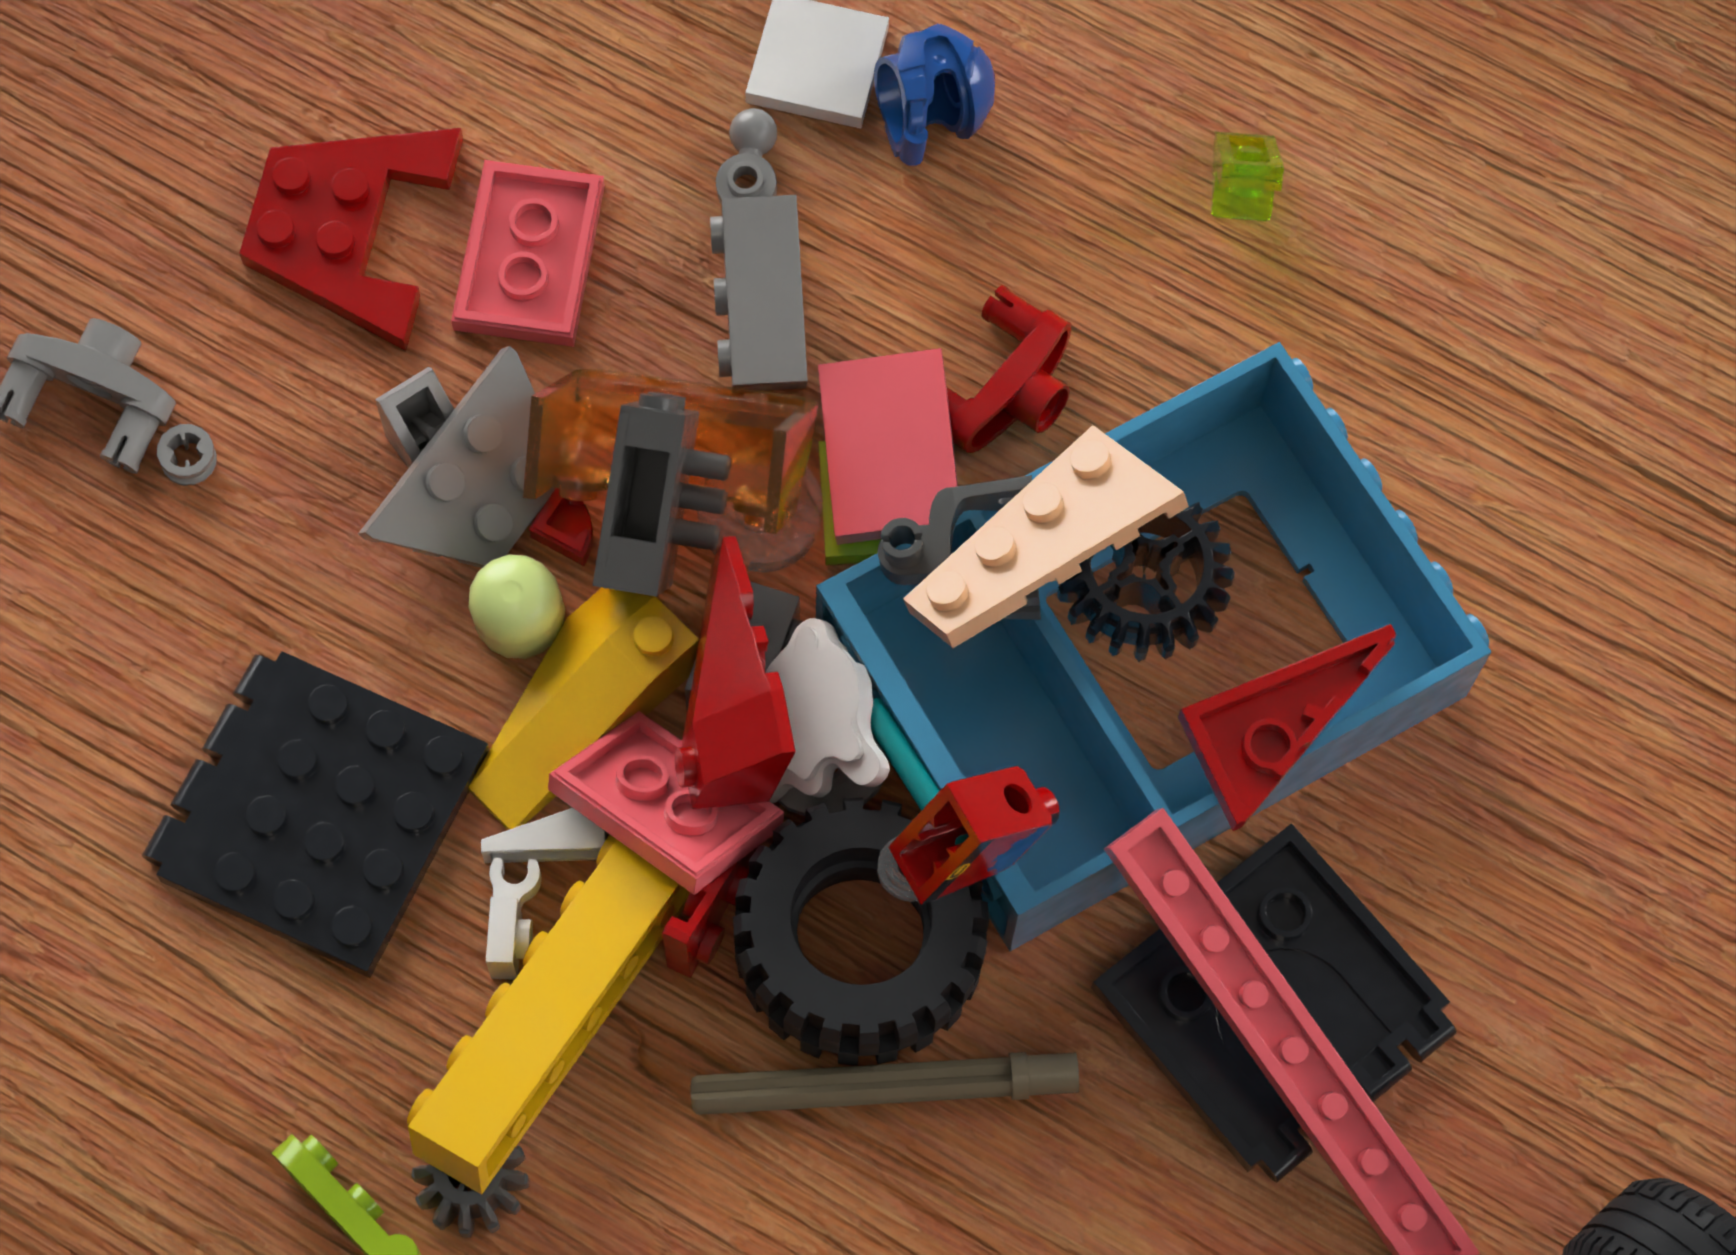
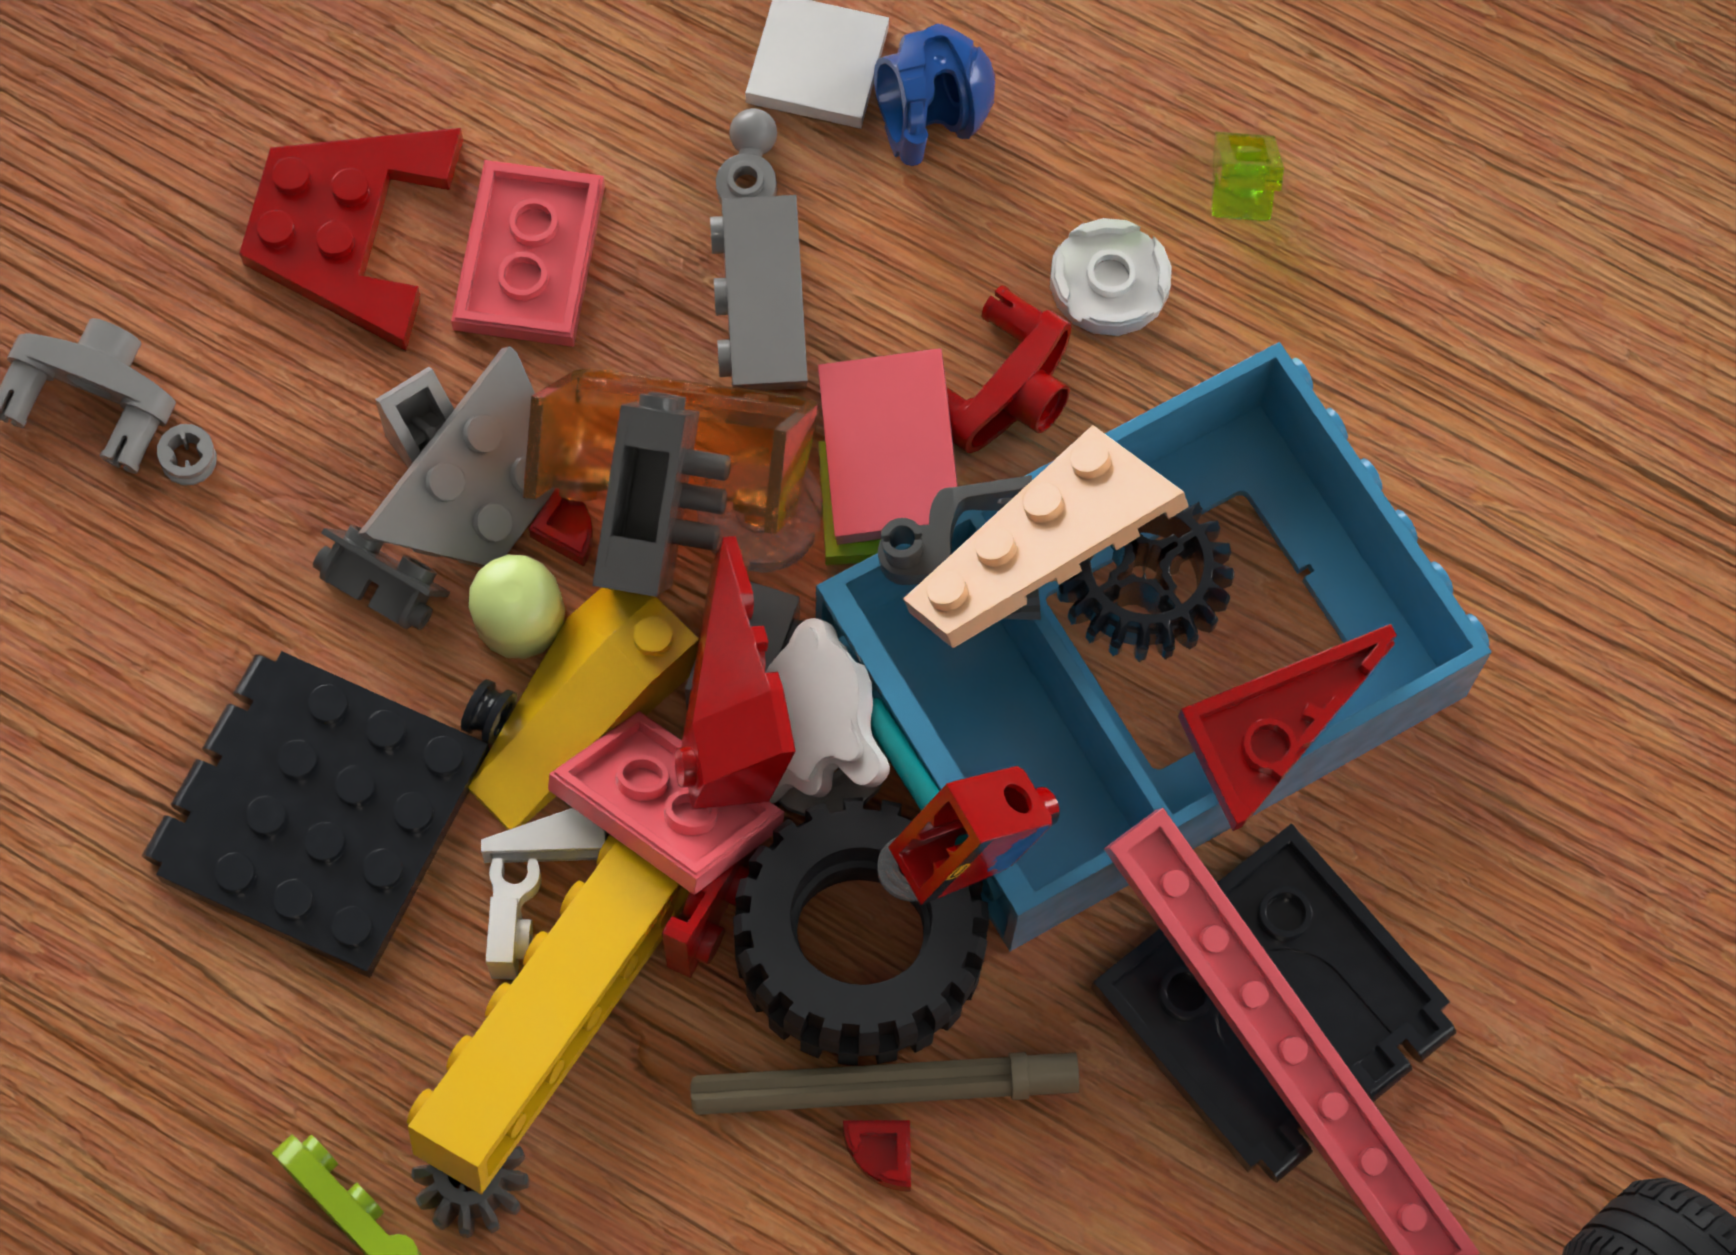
(402, 585): none -> dark grey hinge
(488, 711): none -> black bush
(881, 1150): none -> red tile
(1110, 277): none -> white tile

